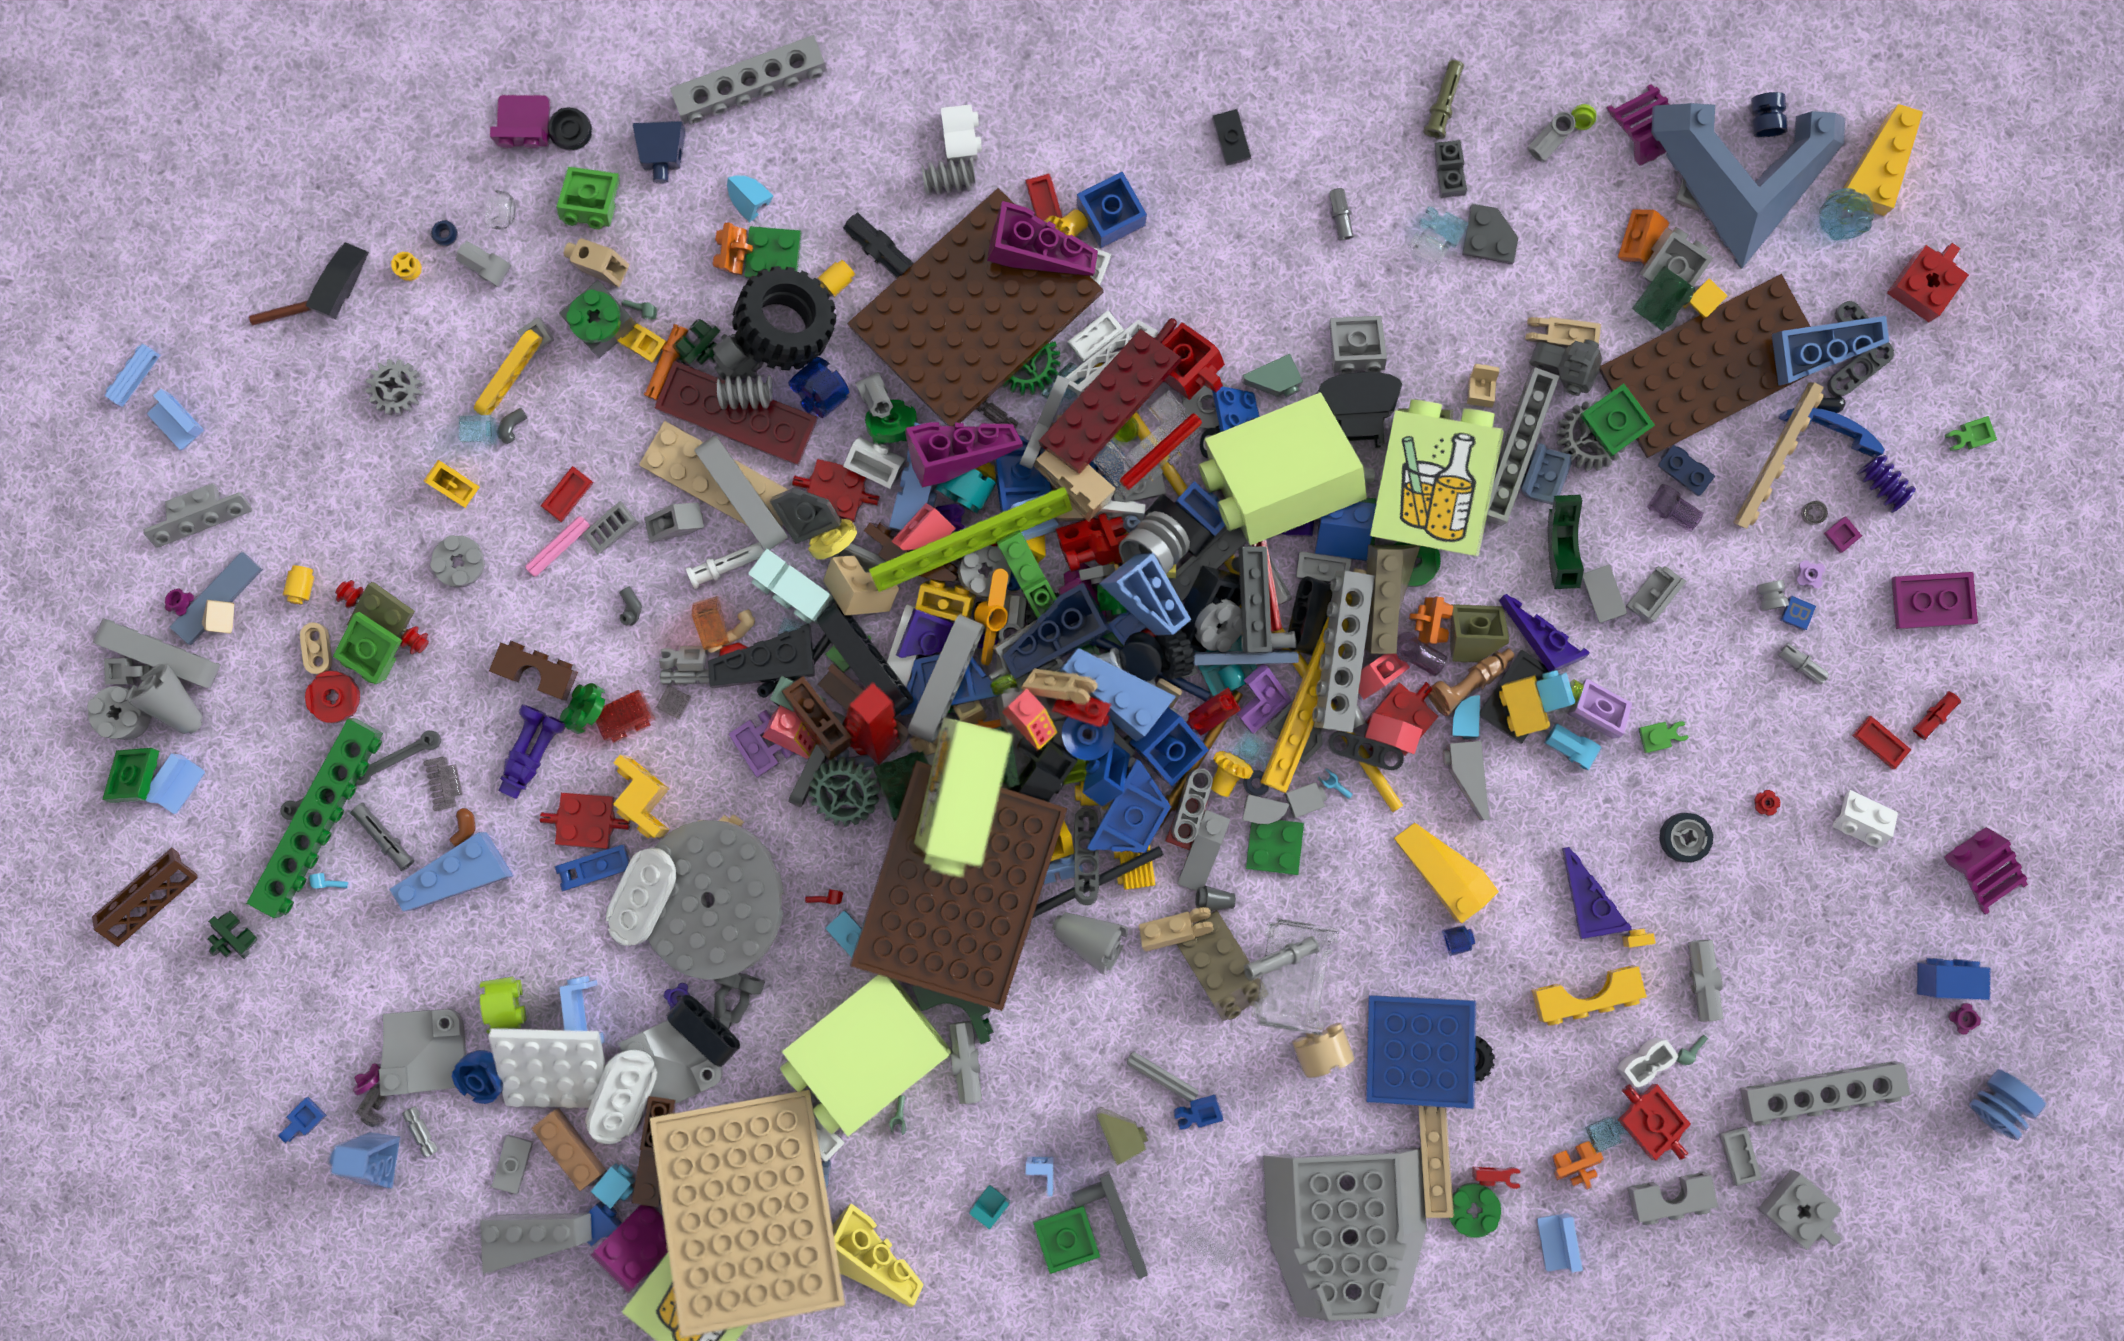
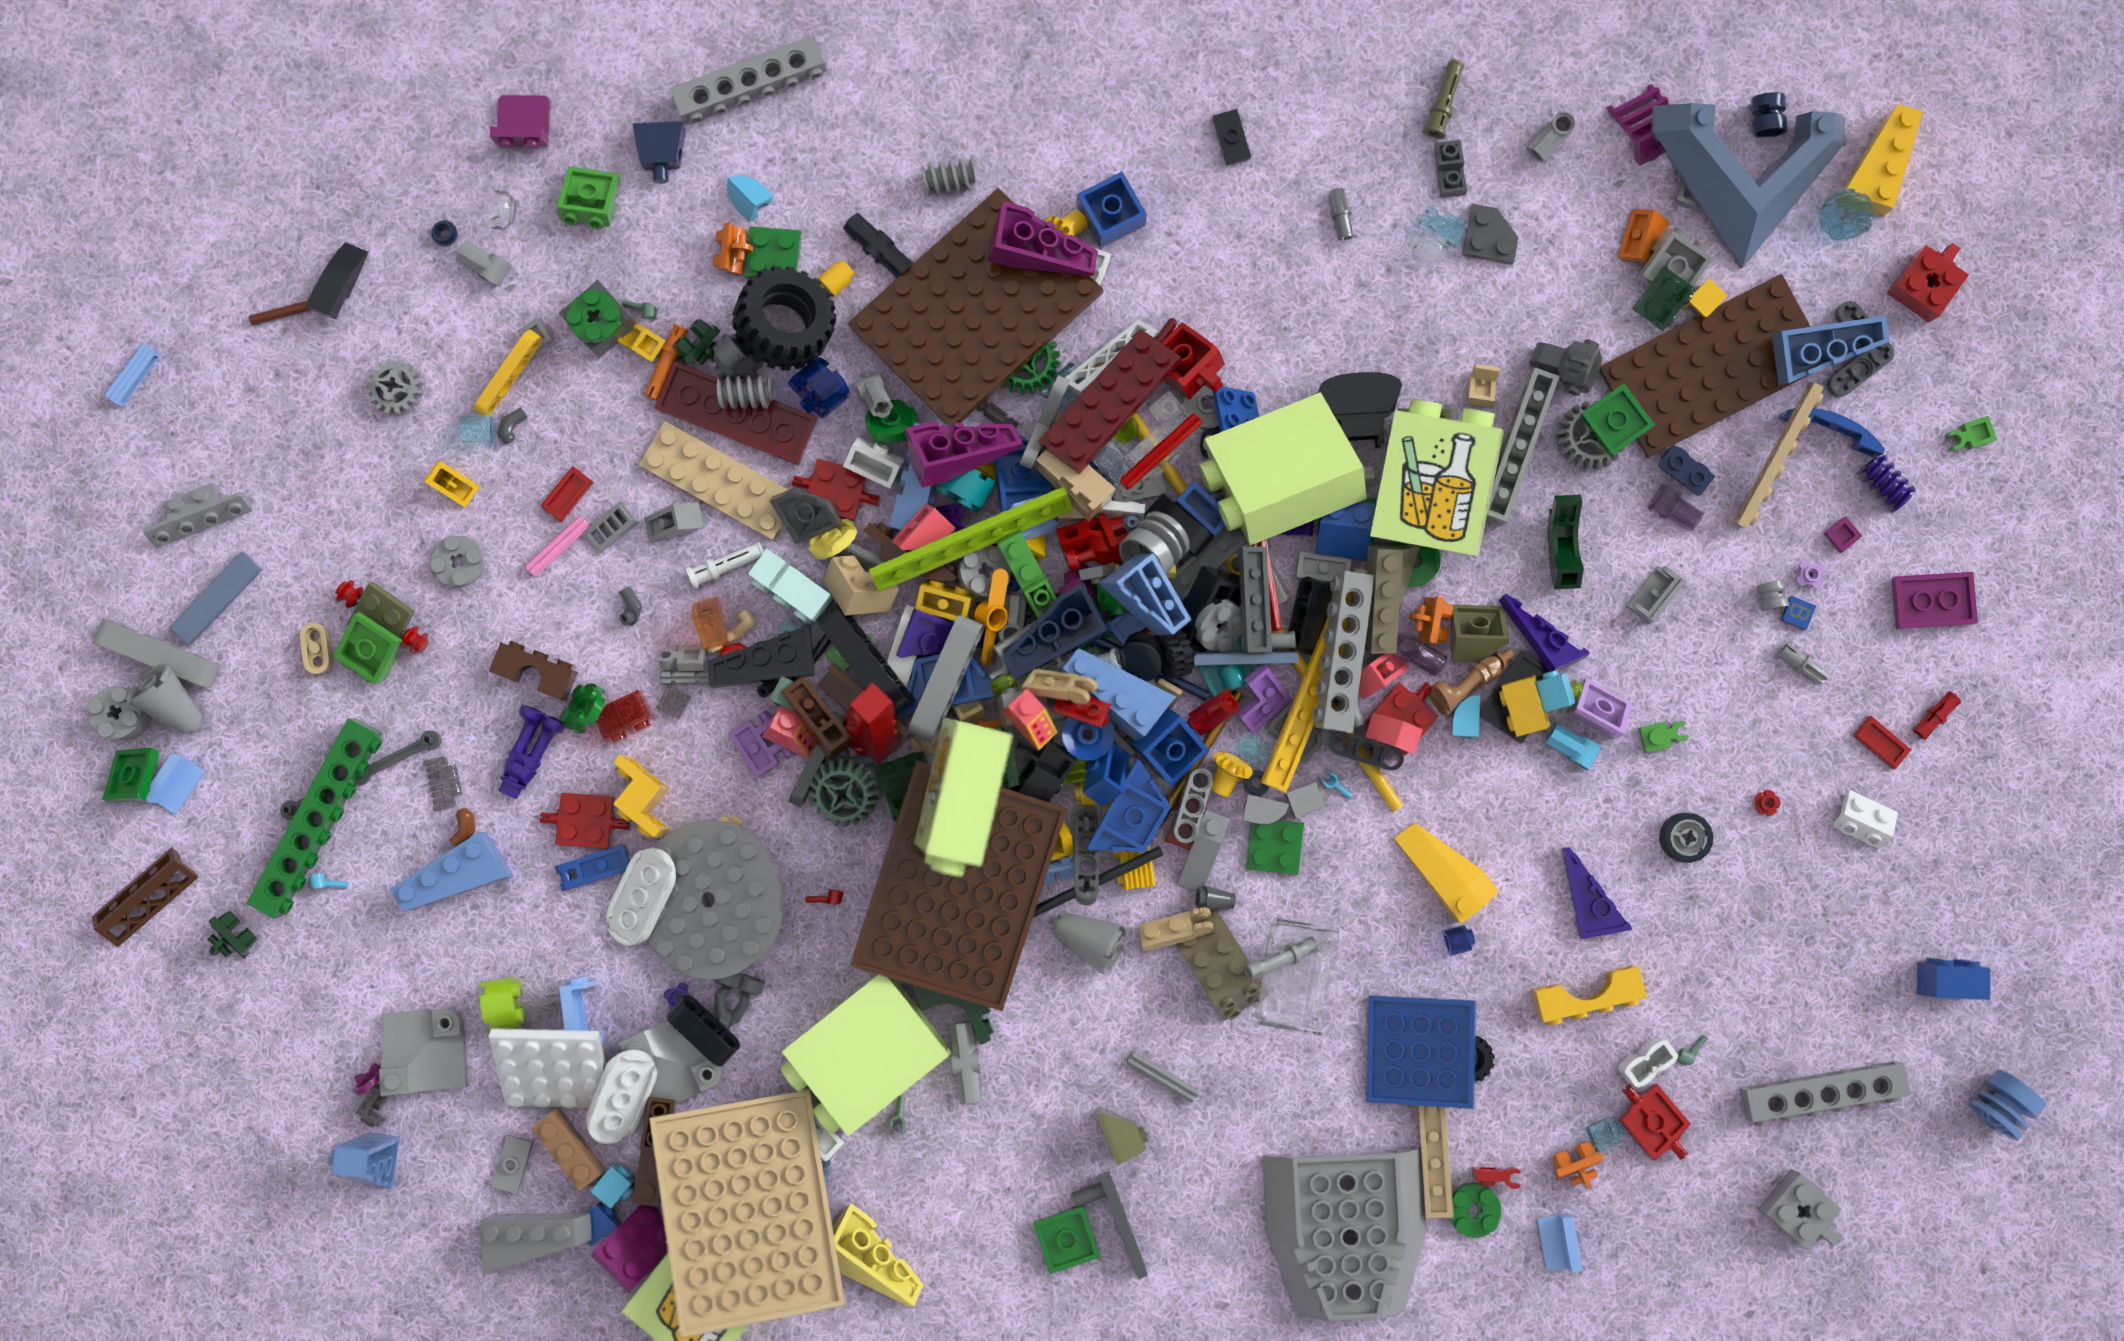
(122, 670): light grey plate -> none
(174, 420): light blue panel -> none
(178, 601): magenta plate -> none
(218, 616): slope -> none
(298, 584): yellow brick -> none
(304, 1120): blue plate -> none
(345, 705): red plate -> none
(389, 845): flat silver pin -> none
(402, 262): yellow wheel -> none
(420, 1132): light grey axle -> none
(478, 1076): blue cylinder -> none
(570, 128): black piece -> none
(597, 261): tan torso -> none
(740, 493): light grey beam -> none
(845, 931): medium azure plate -> none
(960, 133): white brick -> none
(989, 1207): teal panel -> none
(1041, 1166): light blue panel -> none
(1043, 197): red tile -> none
(1095, 336): white plate -> none
(1202, 1111): blue plate -> none
(1275, 377): sand green slope -> none
(1323, 1052): tan brick -> none
(1357, 344): light grey plate -> none
(1467, 769): light grey slope -> none
(1546, 474): sand blue bracket -> none
(1563, 331): tan hinge -> none
(1584, 116): lime plate -> none
(1604, 593): light grey hinge -> none
(1637, 938): yellow plate -> none
(1695, 1196): light grey arch -> none
(1706, 980): light grey piece -> none
(1740, 1156): light grey plate -> none
(1819, 506): clear smoke bush -> none
(1833, 404): black arm -> none
(1972, 1021): magenta plate -> none
(1979, 859): magenta plate -> none

